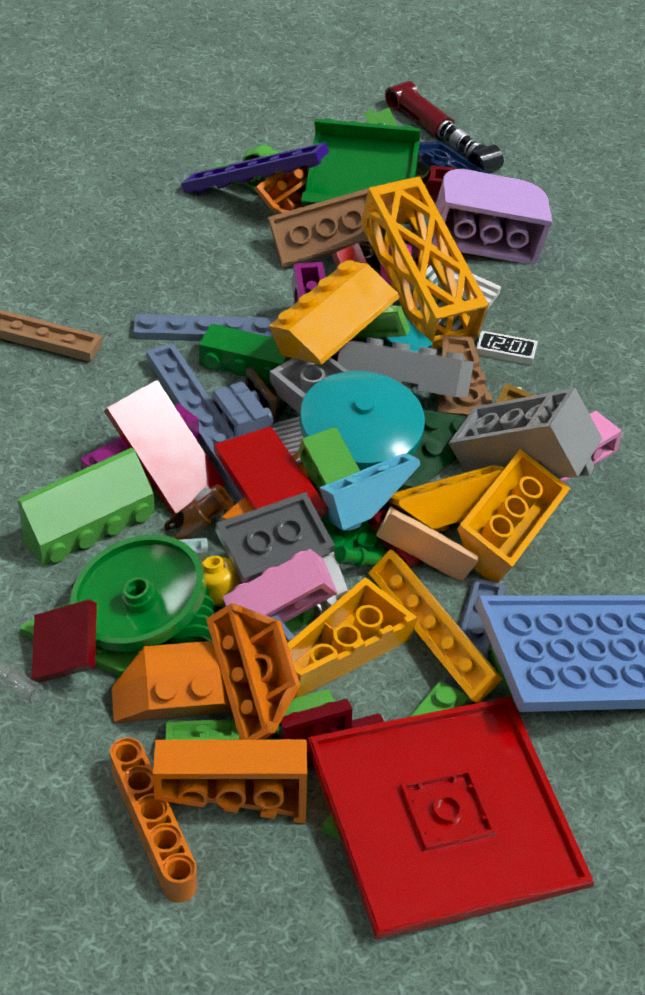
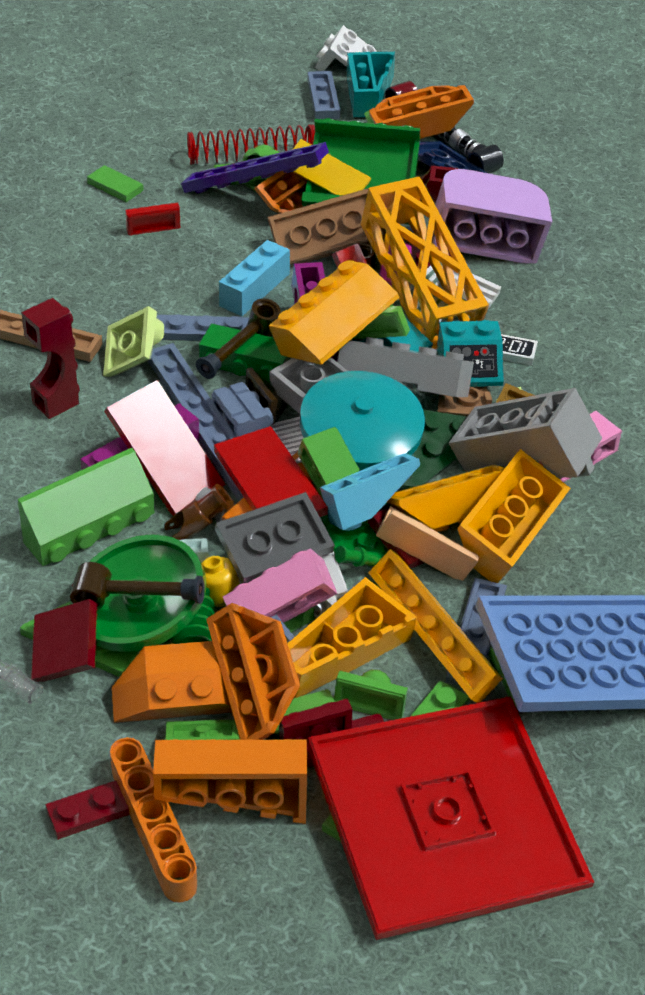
(50, 330): none -> dark red arch
(87, 809): none -> dark red plate
(95, 583): none -> dark brown piece
(115, 183): none -> bright green tile
(131, 341): none -> yellowish green slope
(152, 219): none -> red tile
(193, 150): none -> red piece
(254, 277): none -> medium azure brick
(261, 316): none -> dark brown piece
(323, 95): none -> sand blue plate
(333, 175): none -> yellow piece
(339, 45): none -> white bracket
(368, 79): none -> teal wedge
(372, 693): none -> bright green tile
(430, 109): none -> orange wedge
(479, 343): none -> teal slope

